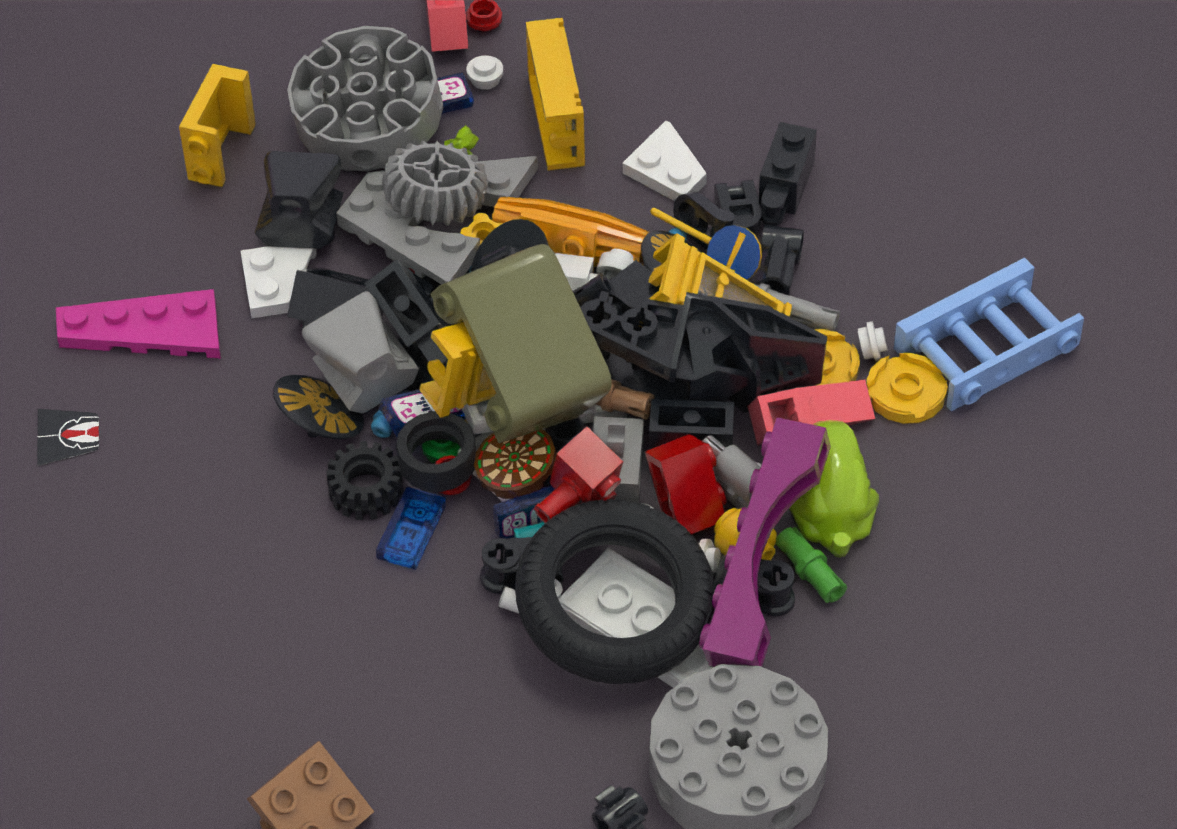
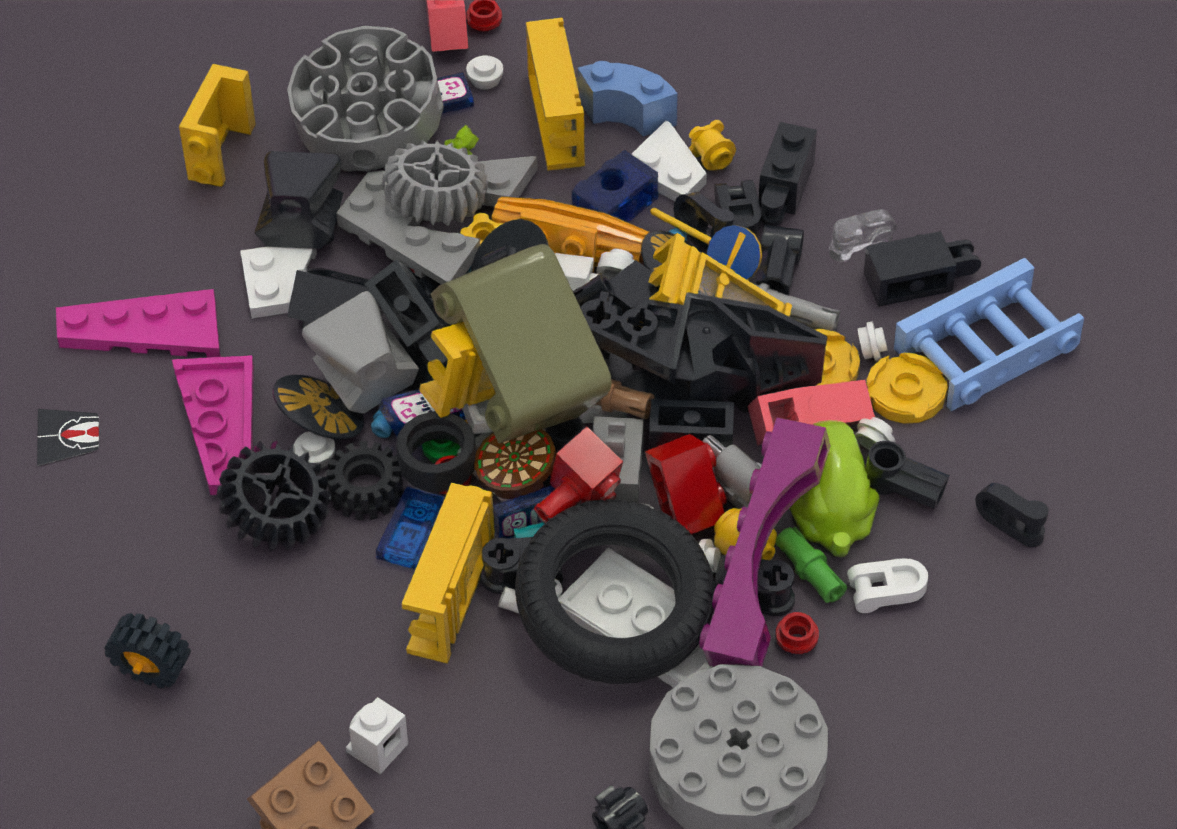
(147, 650): none -> black wheel
(218, 407): none -> dark pink wing
(306, 502): none -> black gear
(320, 448): none -> white plate
(371, 729): none -> white brick
(449, 571): none -> yellow door
(618, 188): none -> clear blue brick
(626, 96): none -> medium blue brick
(712, 146): none -> yellow brick
(797, 624): none -> red plate
(861, 231): none -> clear plate
(873, 431): none -> white plate
(894, 472): none -> black piece
(902, 579): none -> white plate
(917, 267): none -> black brick
(1013, 514): none -> black plate

